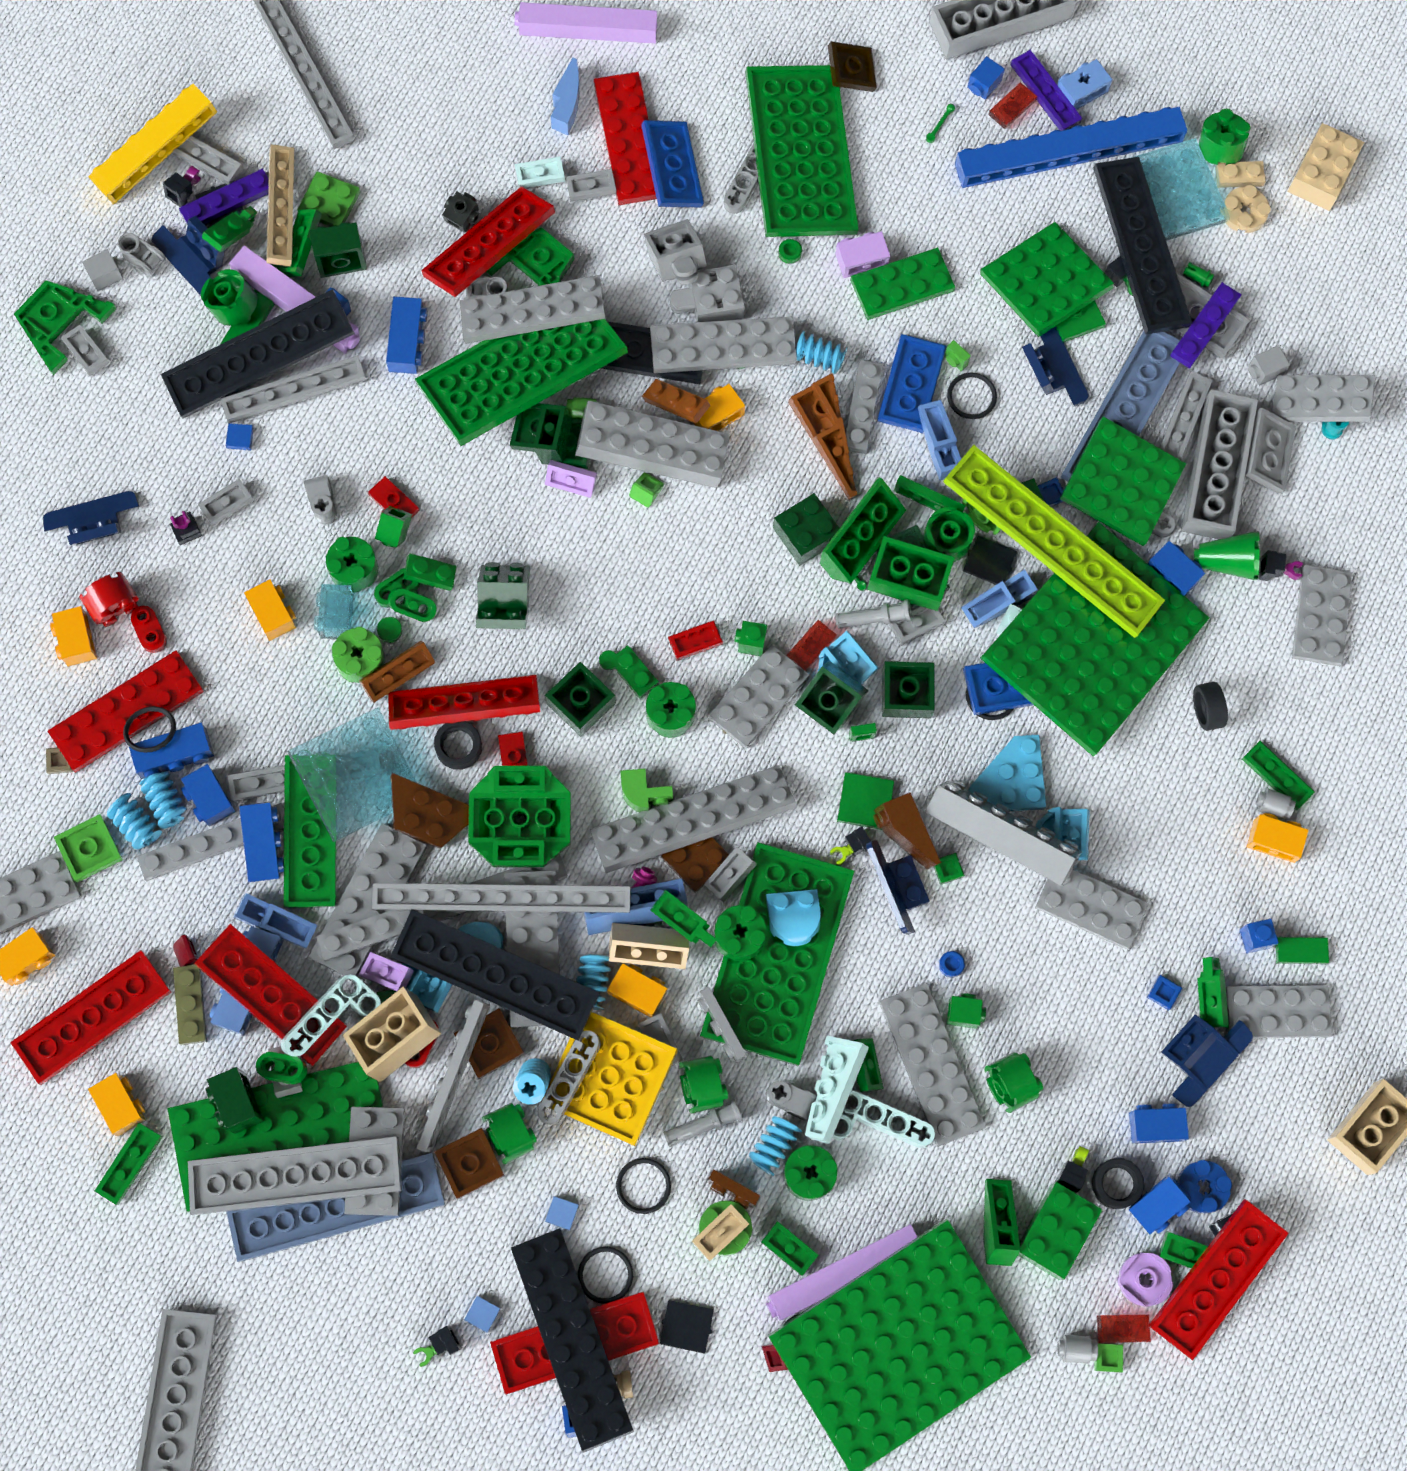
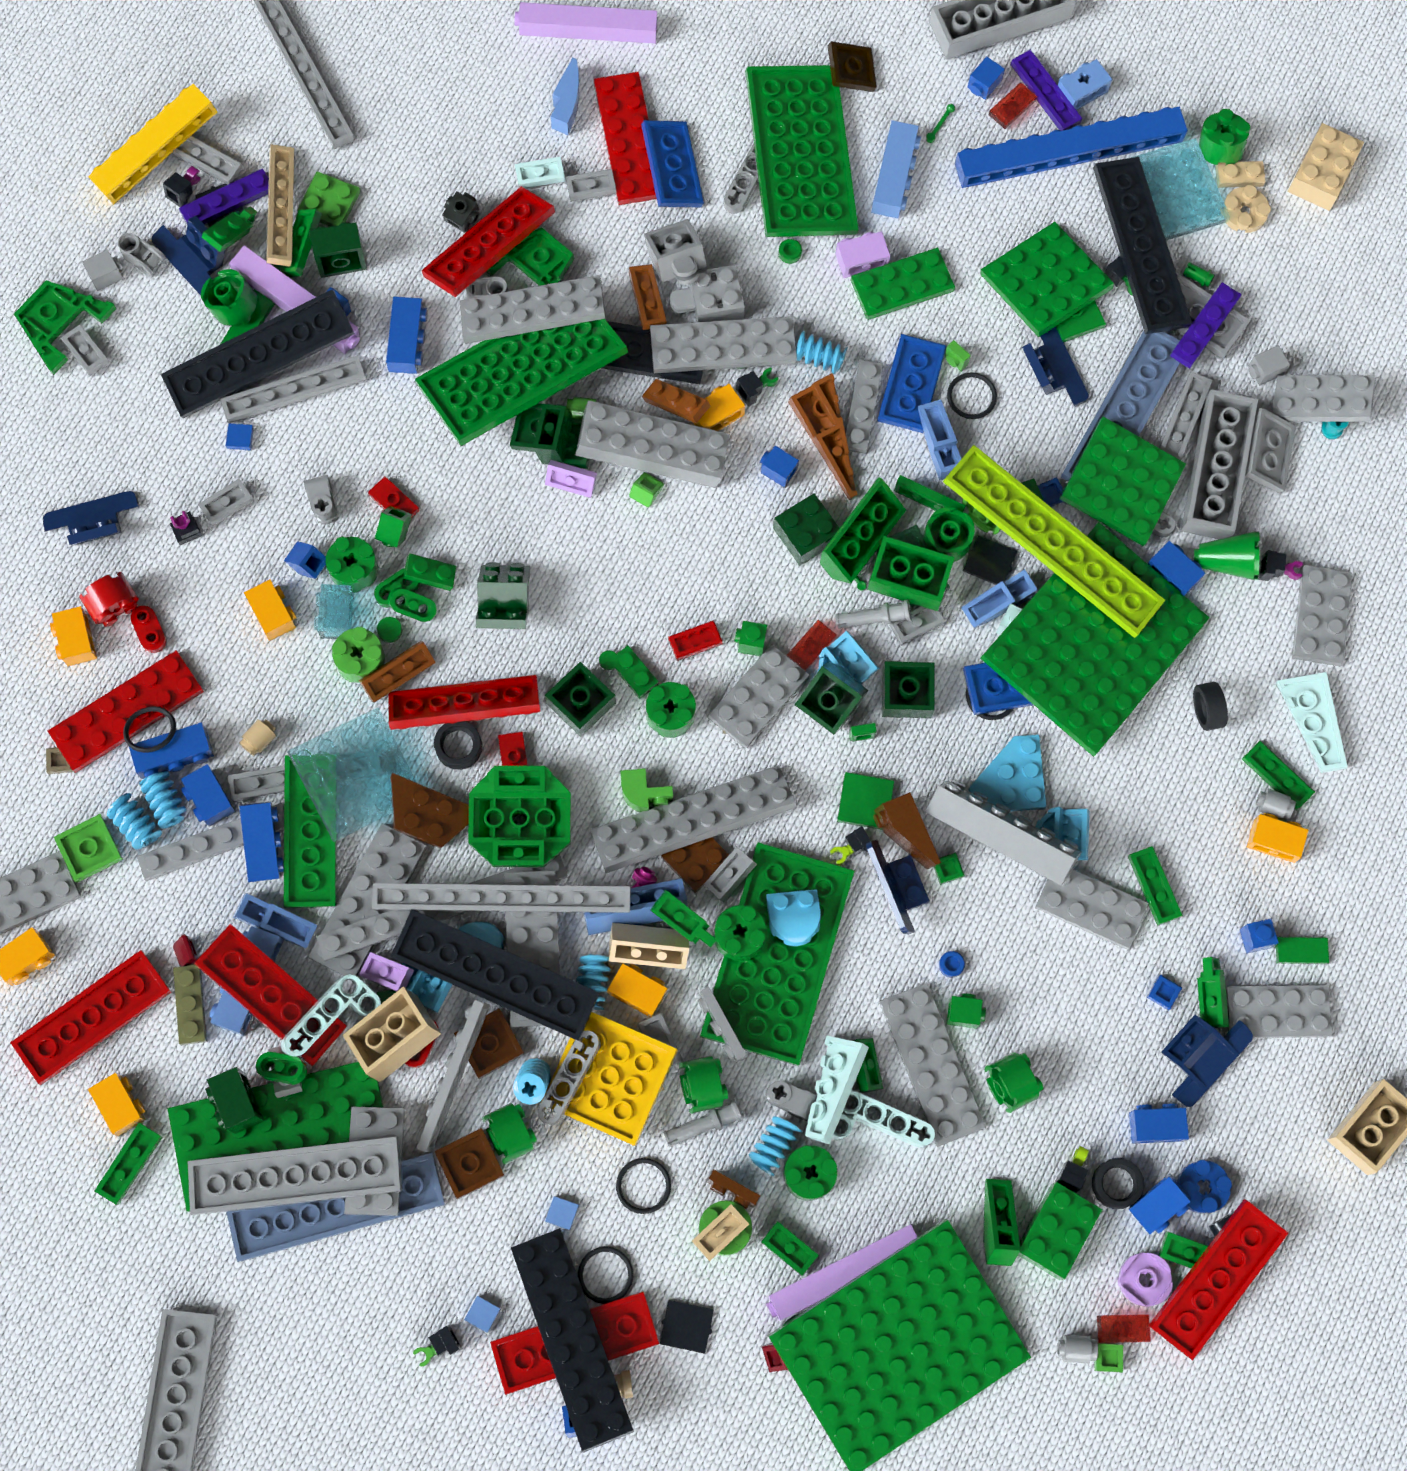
(258, 737): none -> tan brick
(306, 560): none -> blue brick
(647, 296): none -> dark orange plate
(751, 386): none -> black piece
(779, 466): none -> blue brick
(895, 168): none -> medium blue brick
(1155, 886): none -> green plate
(1315, 715): none -> light aqua wing

